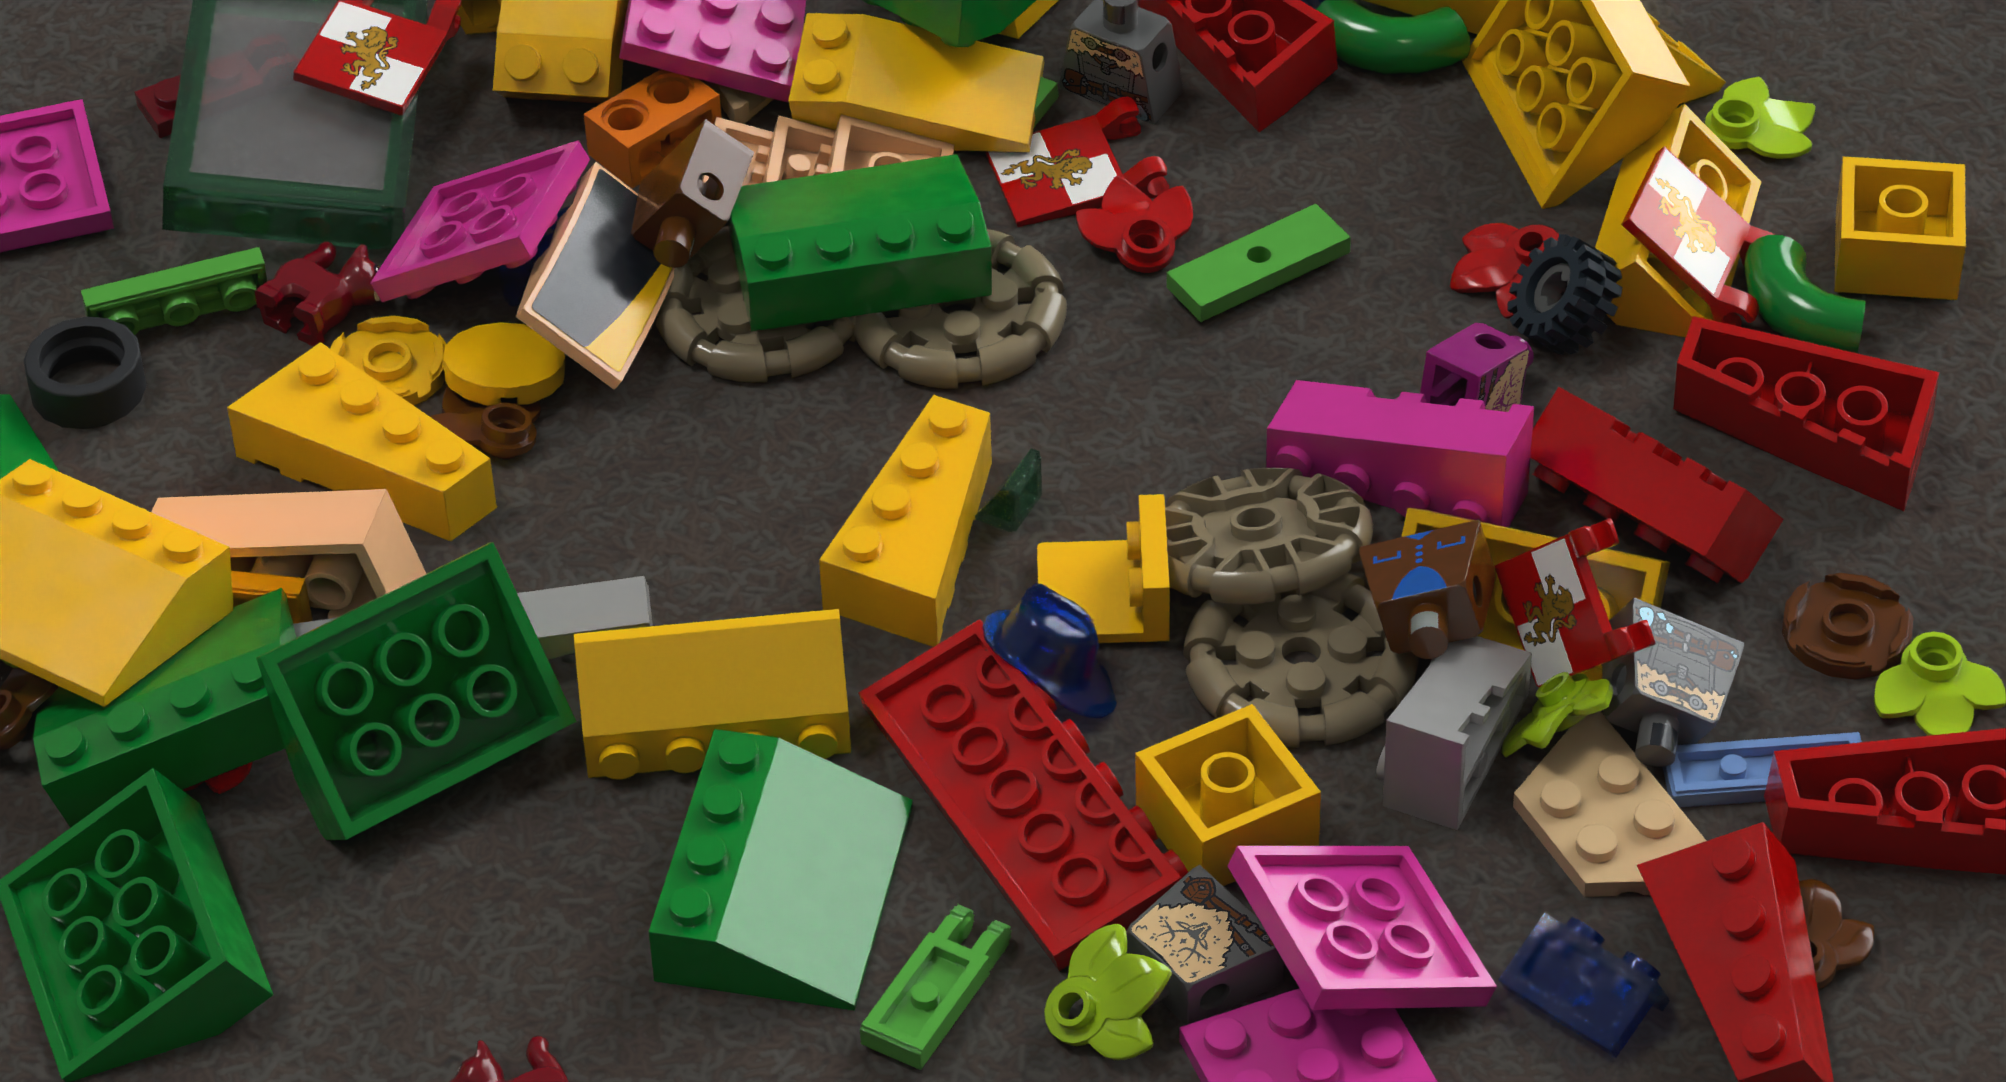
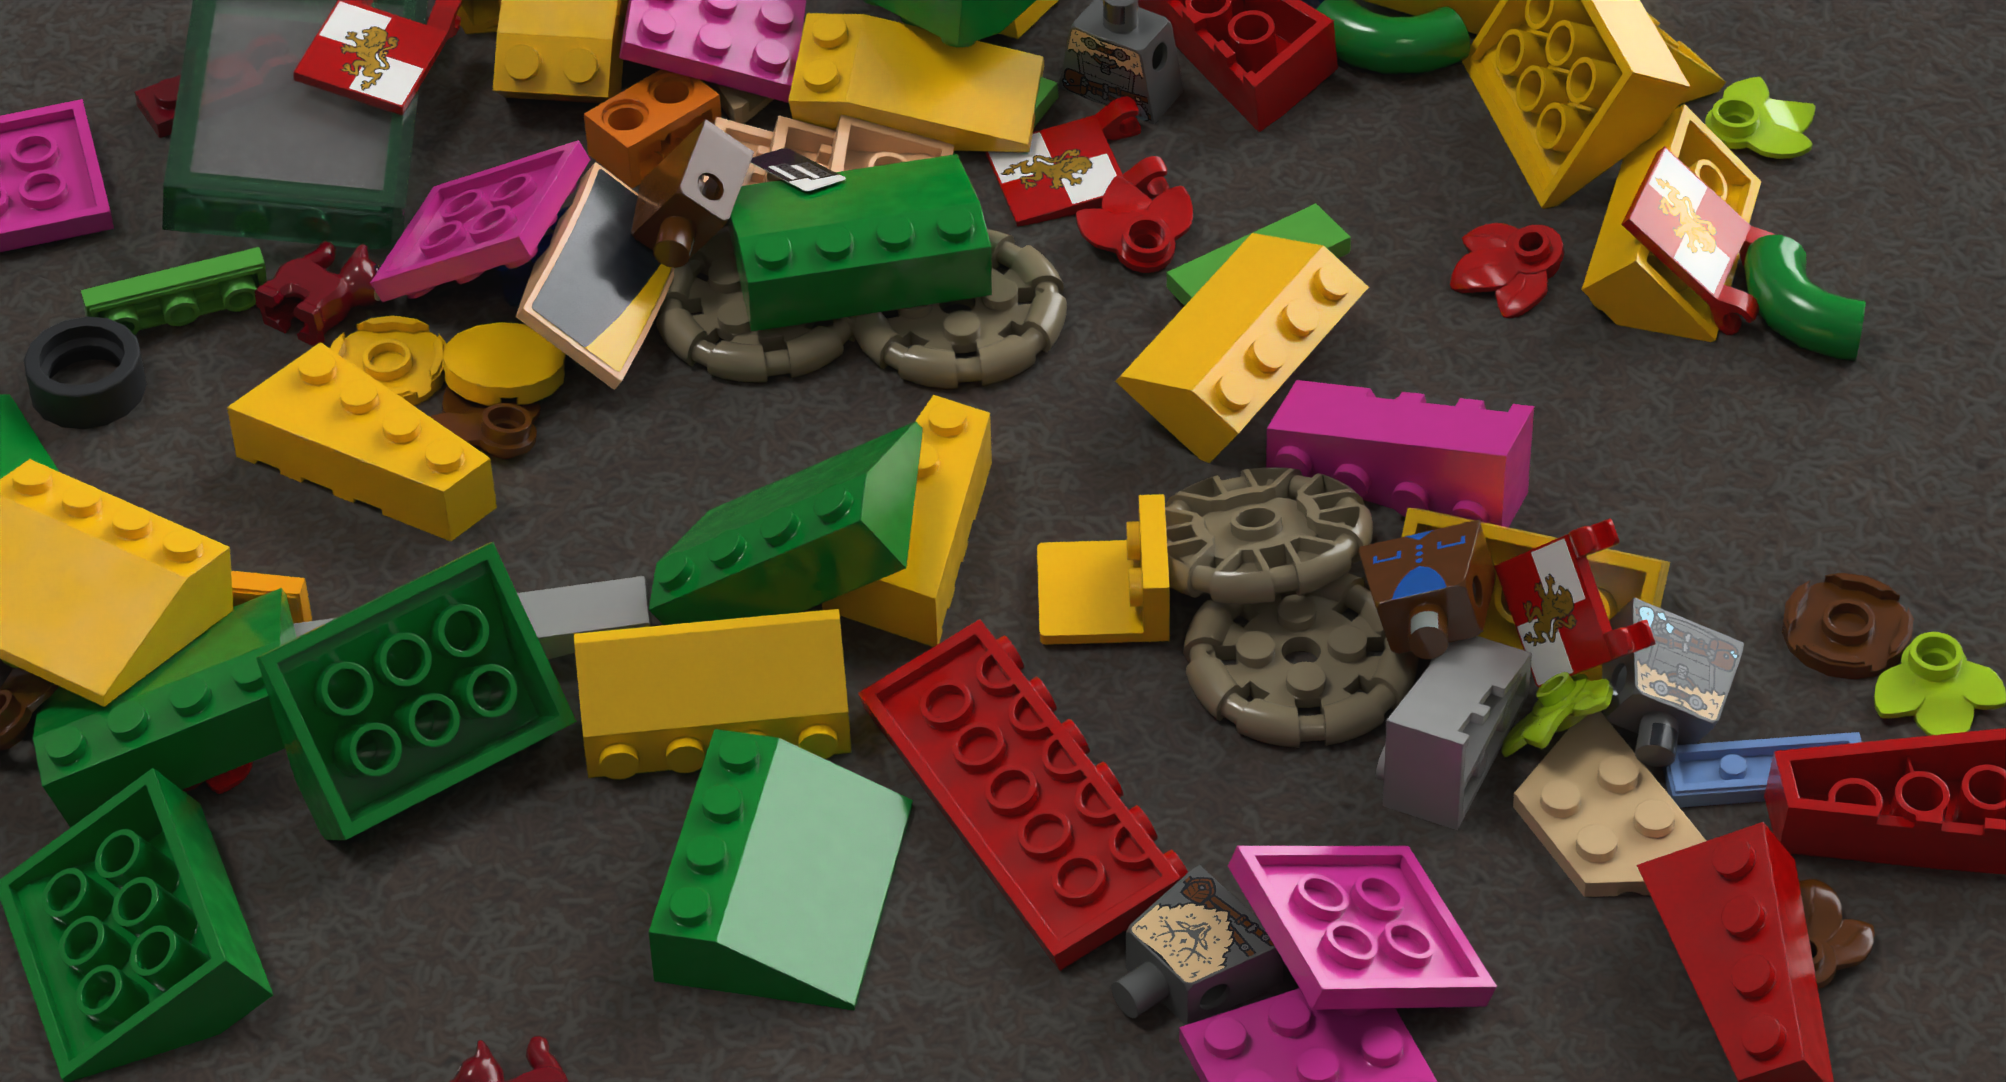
(339, 541): light nougat wedge -> none
(796, 169): none -> sticker
(796, 538): none -> green slope
(933, 989): bright green hinge -> none
(1015, 495): clear green slope -> none
(1055, 648): clear blue piece -> none
(1114, 995): lime plate -> none
(1226, 790): yellow brick -> none
(1240, 339): none -> yellow slope
(1477, 366): magenta torso -> none
(1565, 294): black bush -> none
(1582, 984): clear blue bracket -> none
(1653, 486): red wedge -> none
(1810, 405): red wedge -> none
(1900, 228): yellow brick -> none

